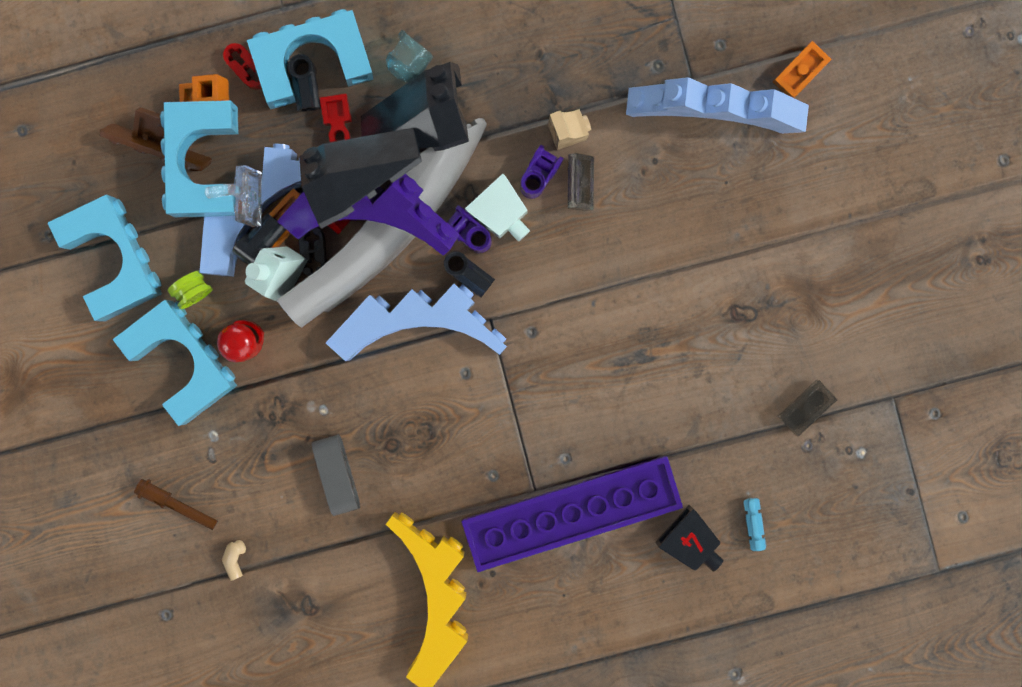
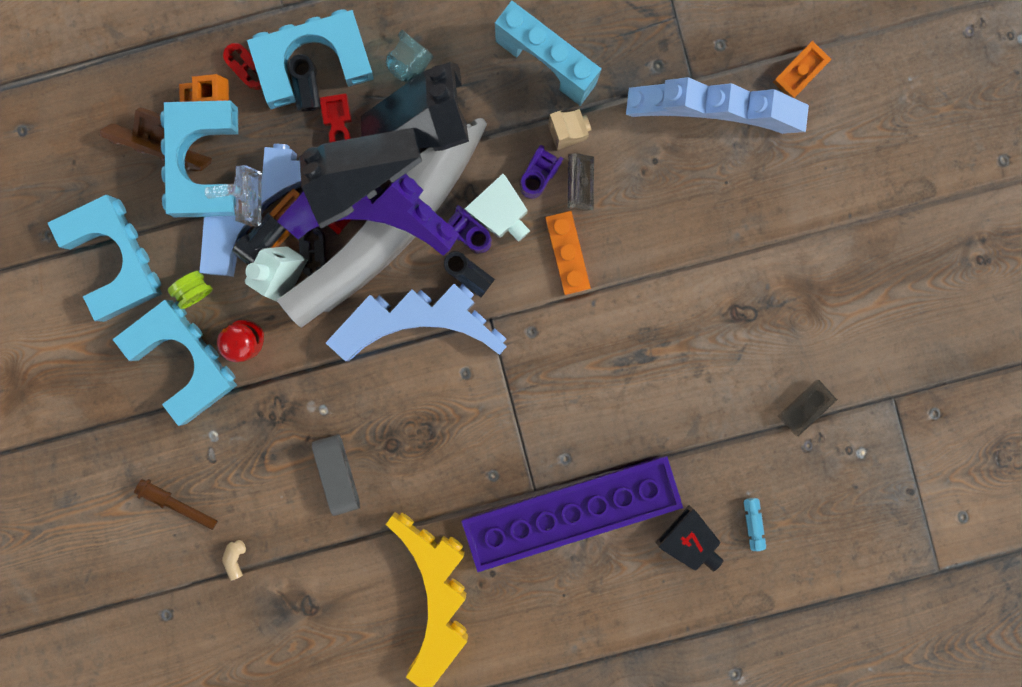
(521, 31): none -> medium azure arch
(567, 253): none -> orange plate

